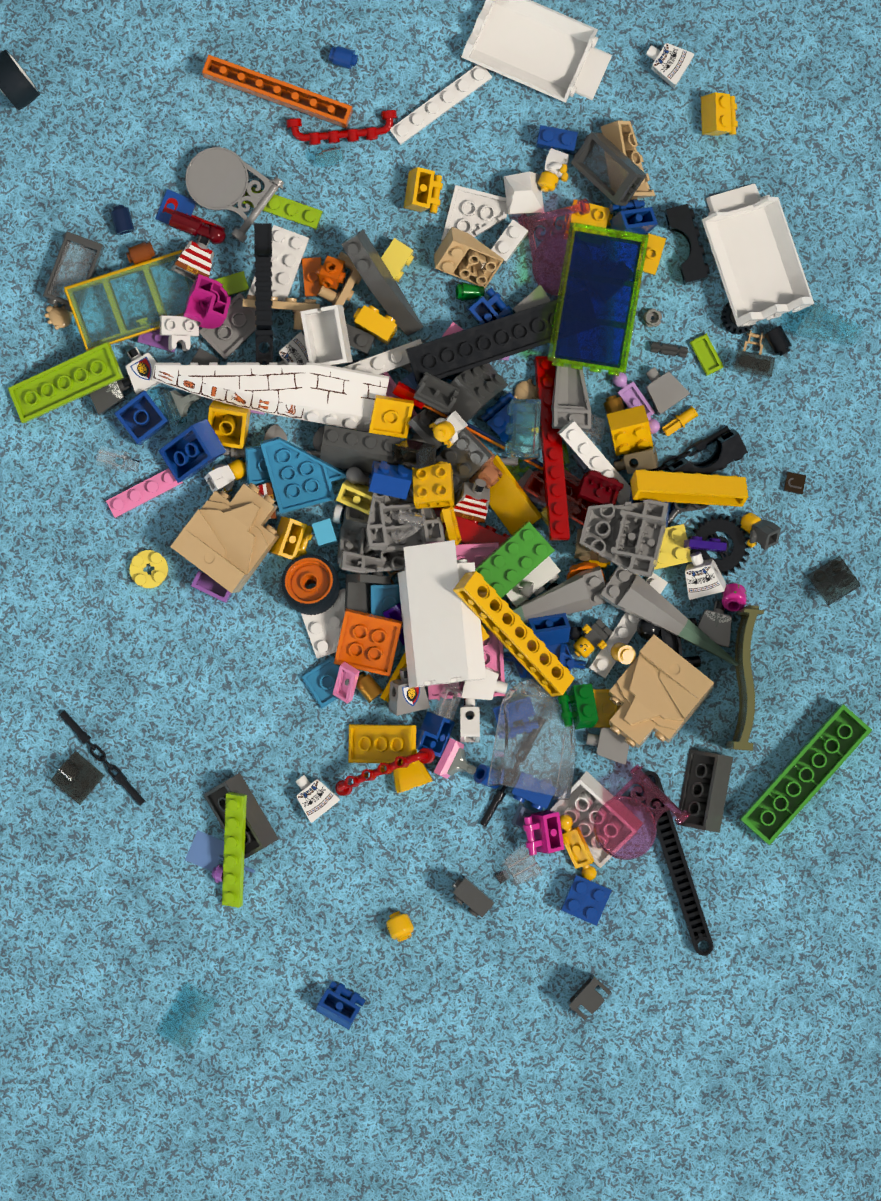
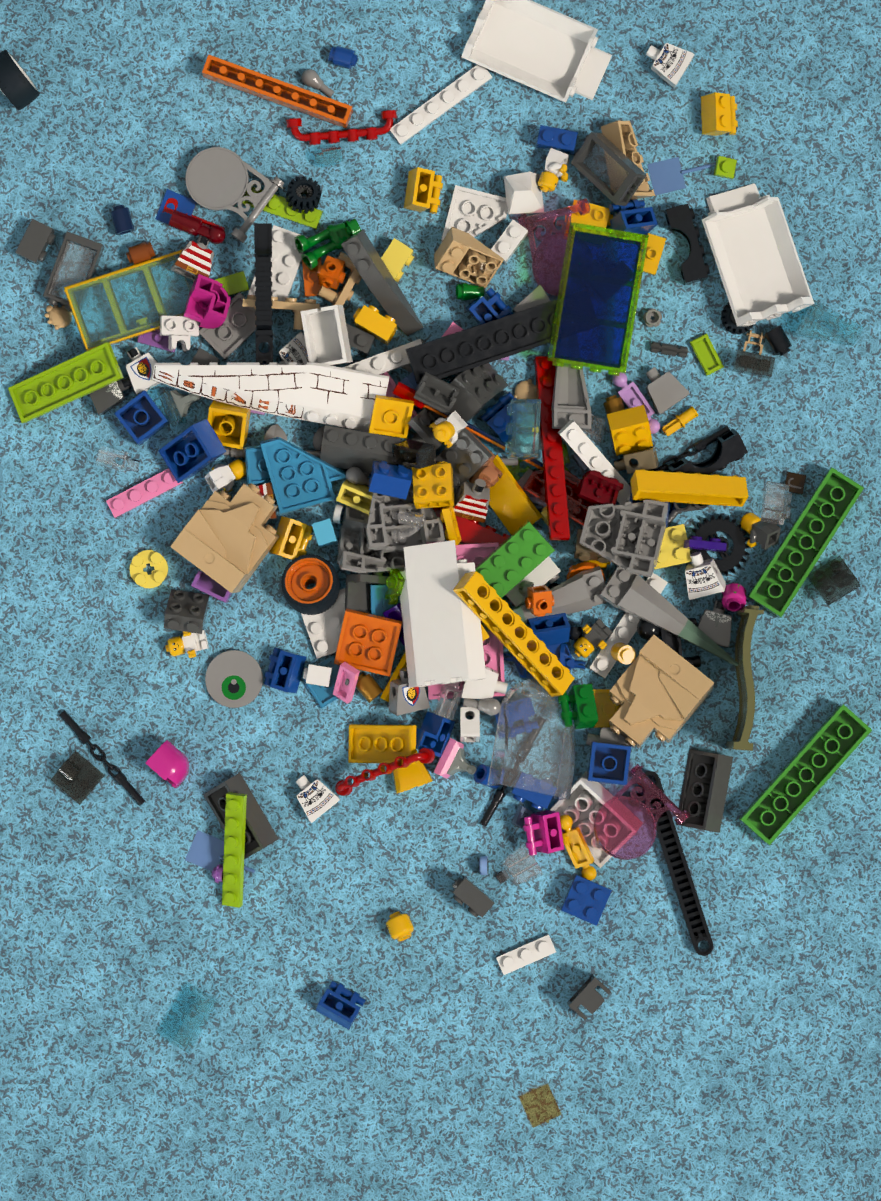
(35, 242): none -> dark grey brick
(169, 764): none -> dark pink brick
(186, 611): none -> dark grey brick
(188, 643): none -> piece
(234, 679): none -> light grey tile
(284, 670): none -> blue brick
(305, 186): none -> black bush
(312, 79): none -> light grey piece
(317, 675): none -> white brick
(335, 233): none -> green piece
(395, 585): none -> clear neon green plate
(484, 865): none -> light blue tile
(488, 706): none -> light grey piece
(526, 954): none -> white plate
(539, 600): none -> orange brick
(540, 1105): none -> clear orange piece
(609, 763): none -> blue brick
(668, 175): none -> medium blue piece
(725, 167): none -> lime plate
(775, 503): none -> clear brick
(805, 542): none -> bright green brick

